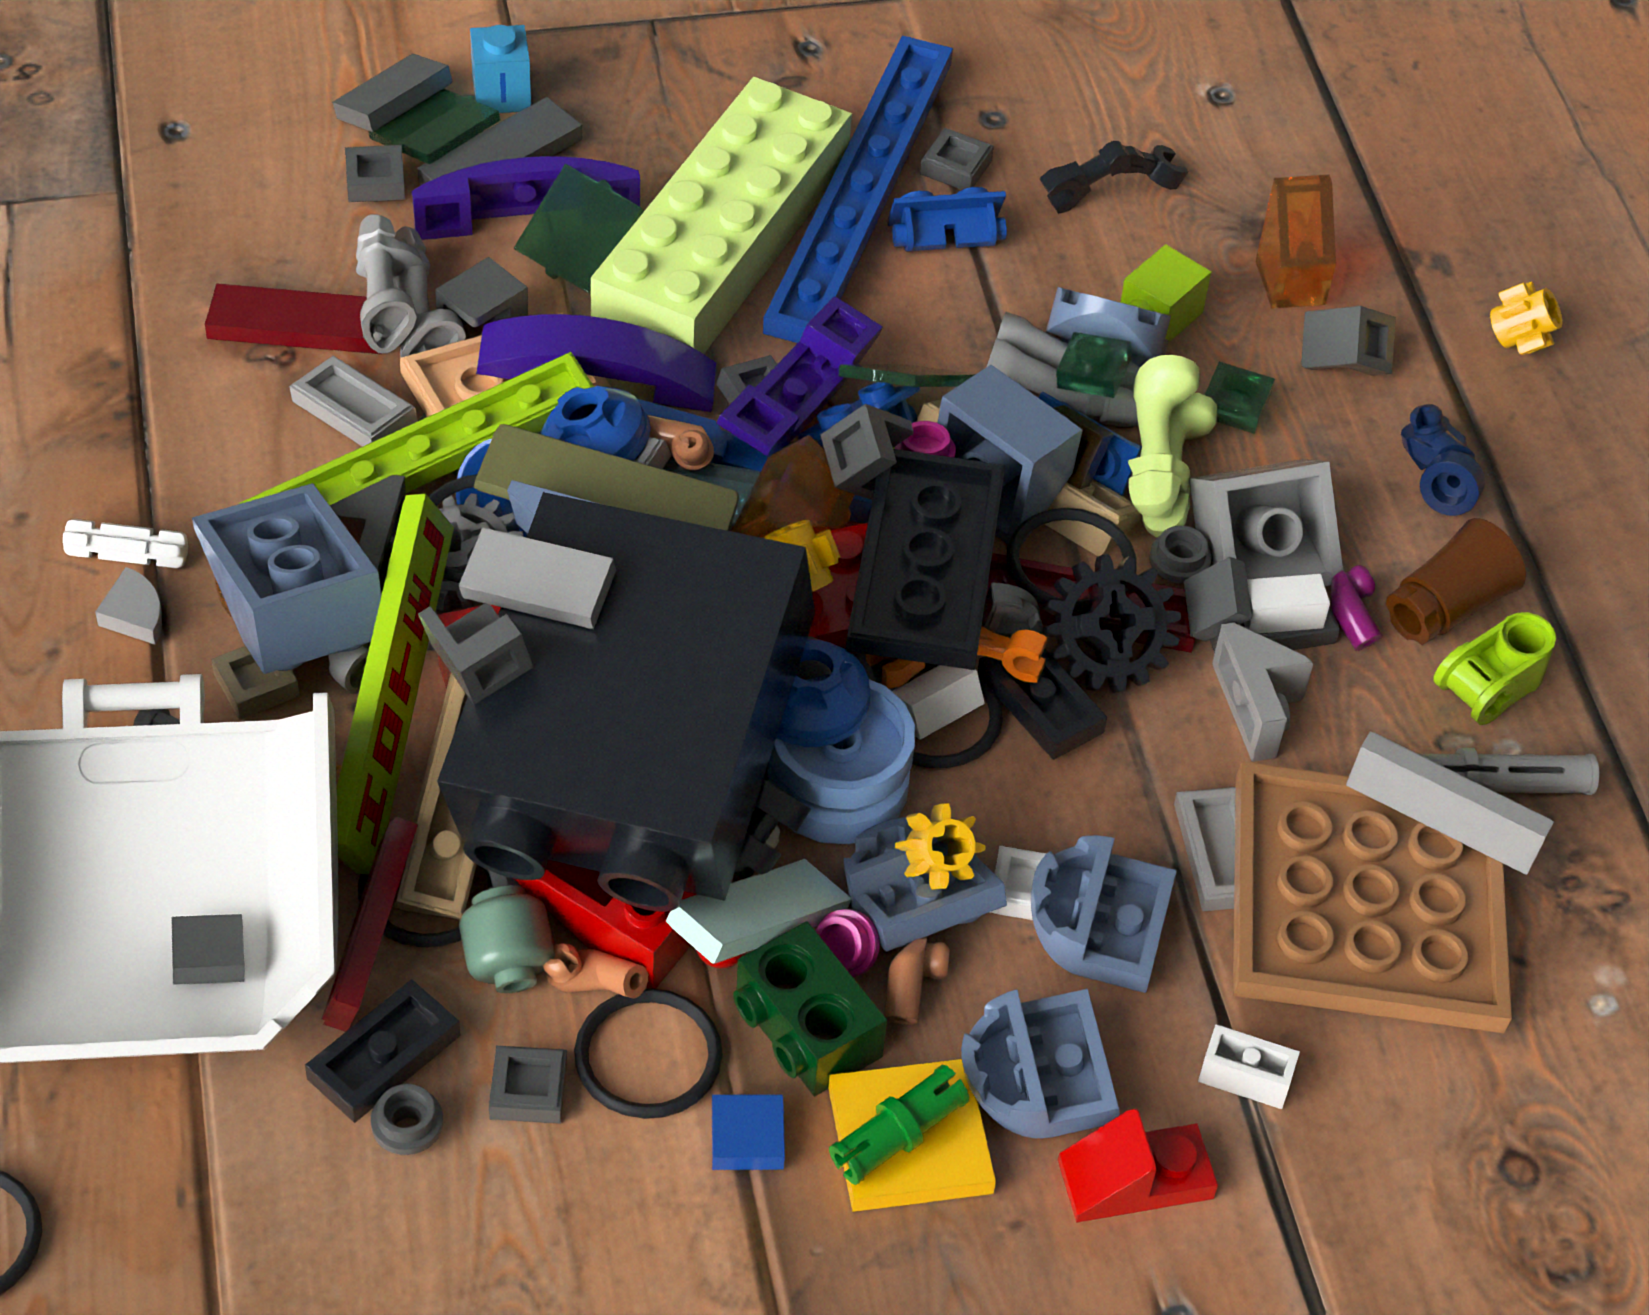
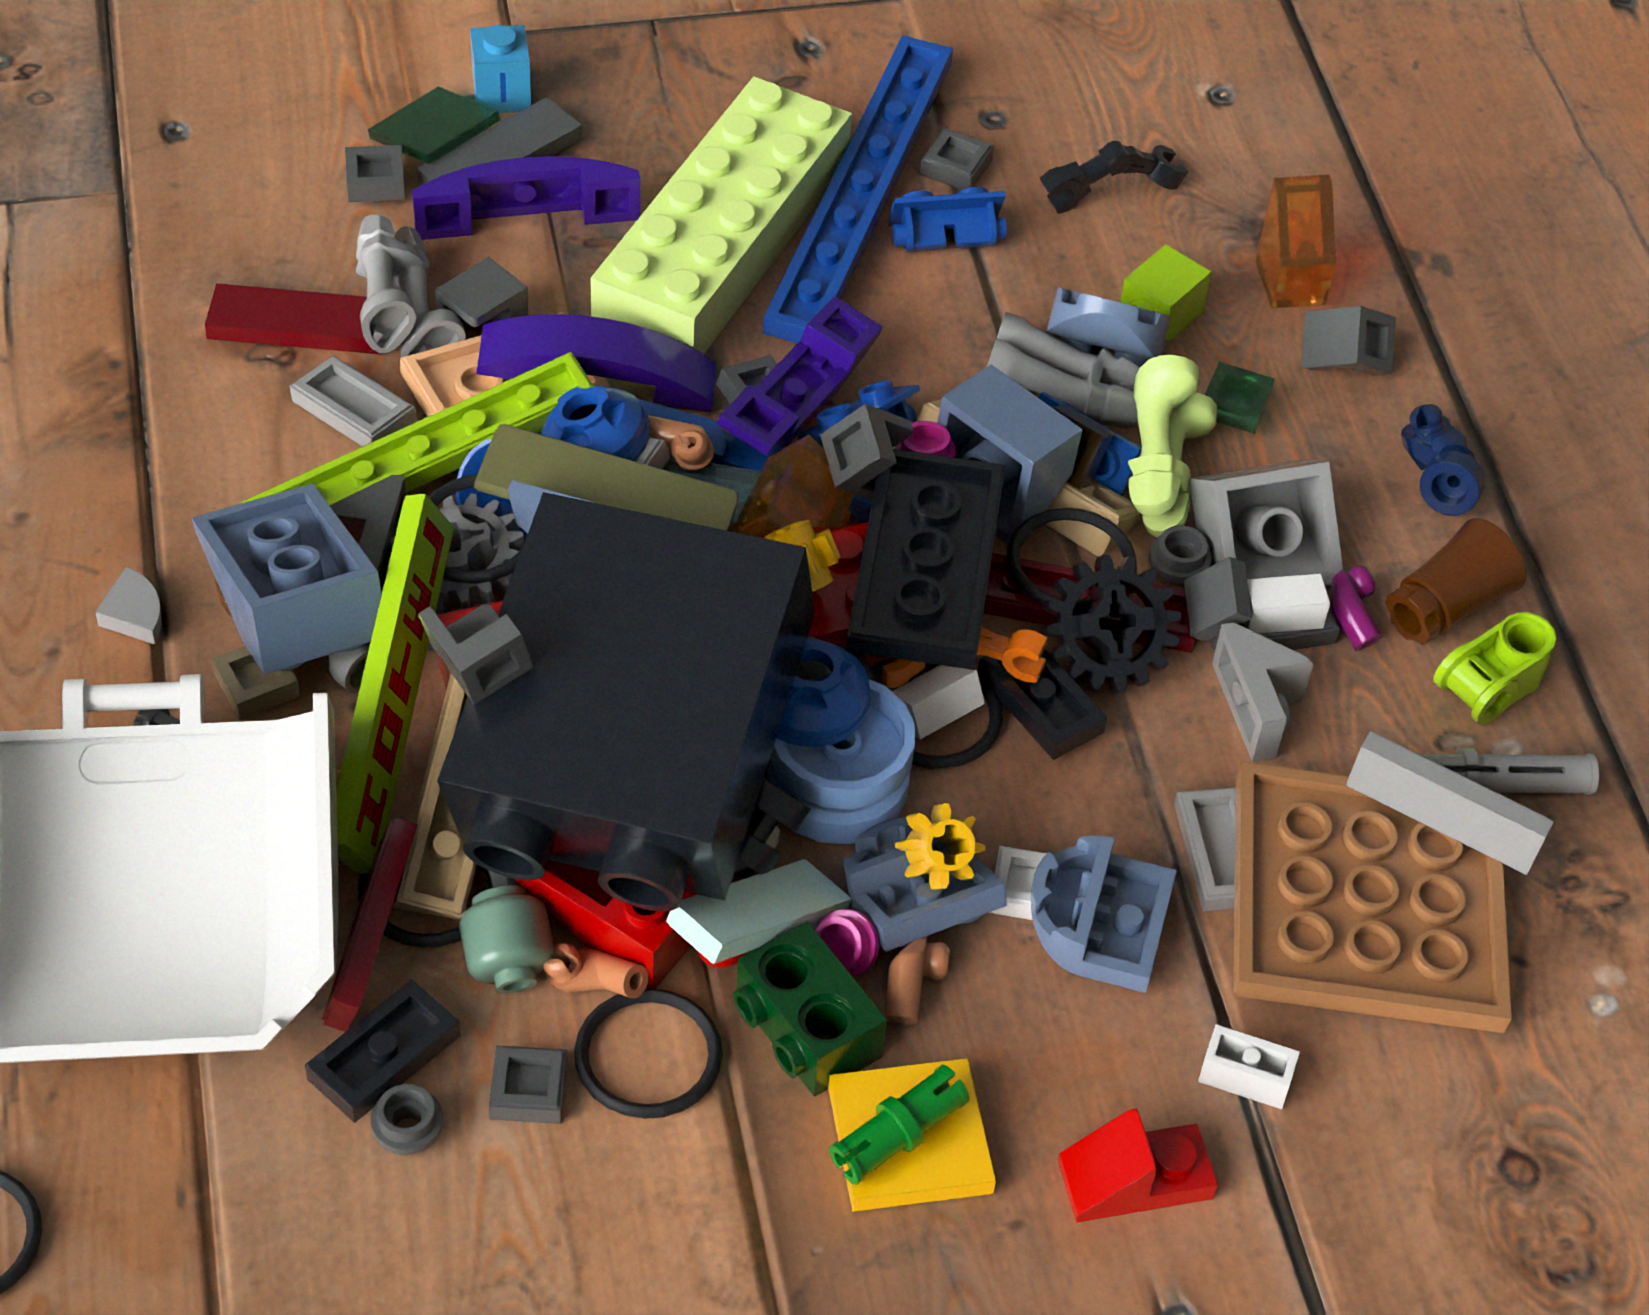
(125, 543): white axle -> none
(207, 949): dark grey tile -> none
(392, 92): dark grey tile -> none
(537, 578): light grey tile -> none
(577, 227): clear green piece -> none
(748, 1132): blue tile -> none
(904, 375): clear green piece -> none
(1010, 610): dark grey tile -> none
(1040, 1065): sand blue slope -> none
(1093, 364): clear green plate -> none
(1526, 318): yellow gear -> none

